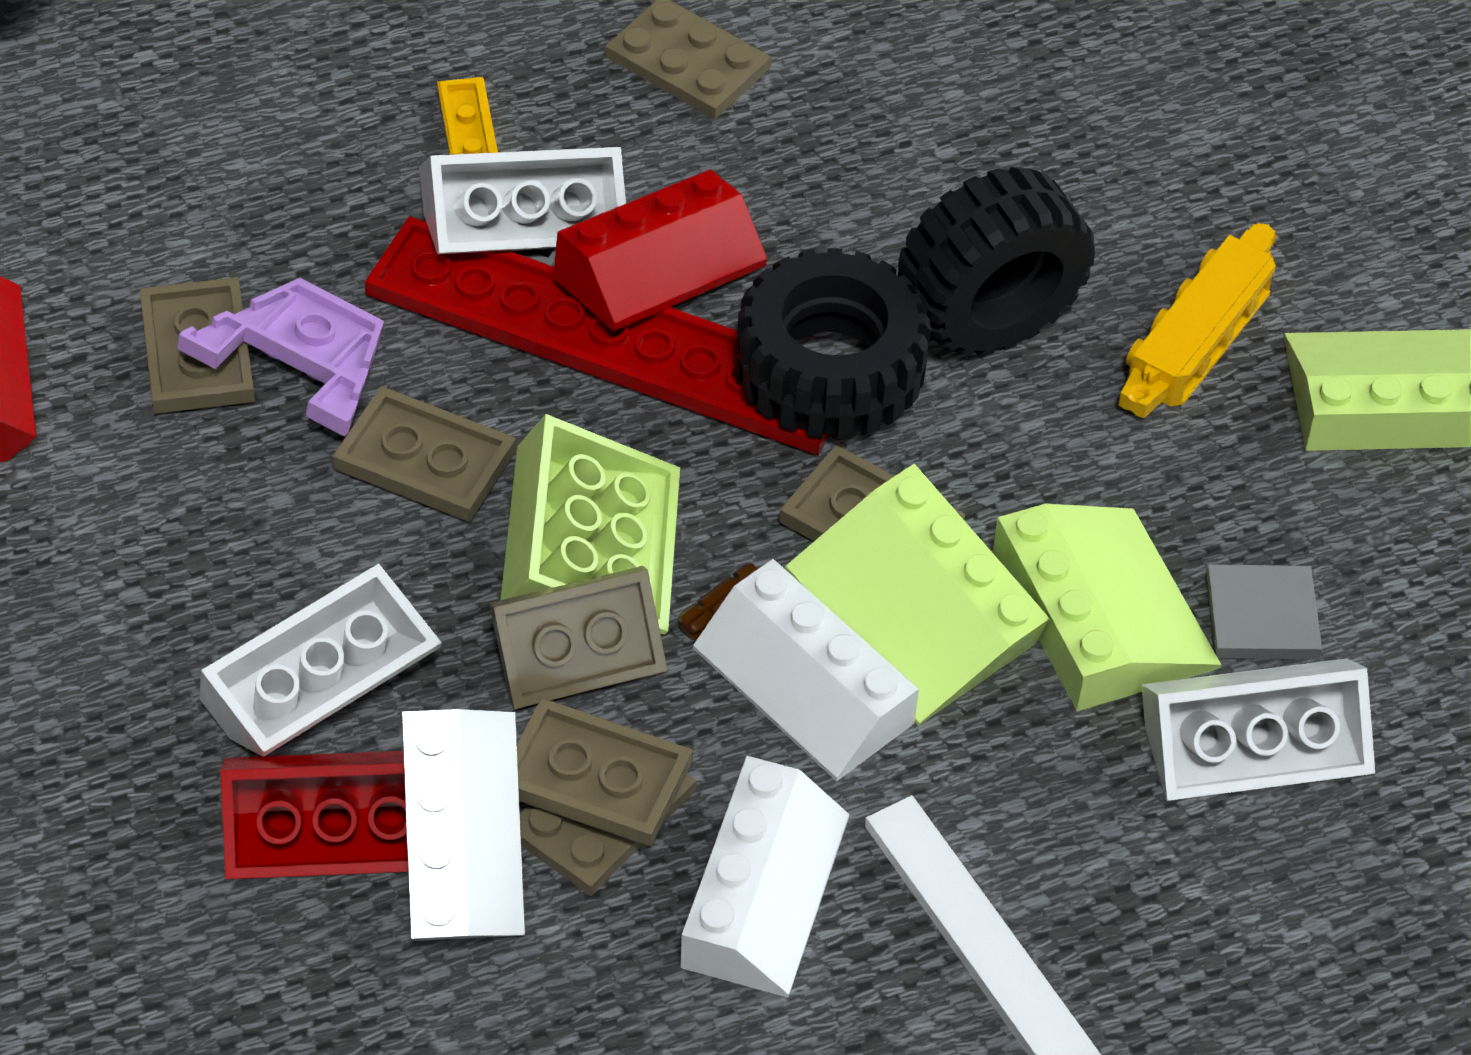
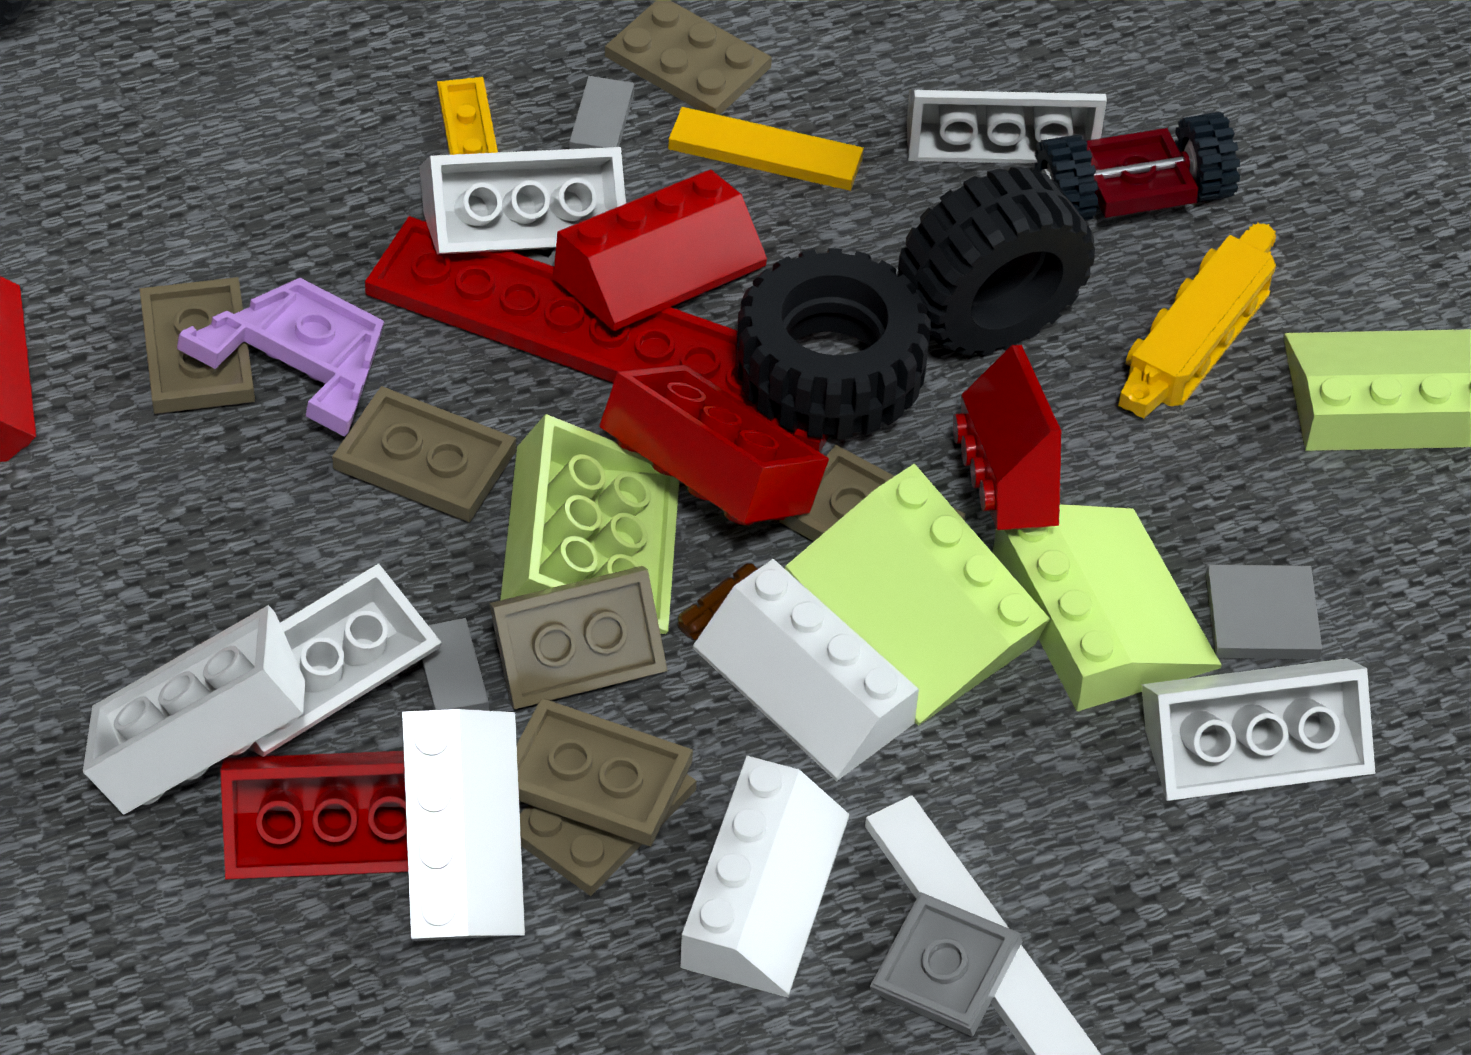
(194, 712): none -> white slope
(453, 670): none -> light grey tile
(602, 113): none -> light grey tile
(713, 444): none -> red brick
(766, 148): none -> yellow tile
(946, 964): none -> light grey tile
(996, 124): none -> white slope
(1011, 444): none -> red slope
(1144, 167): none -> plate

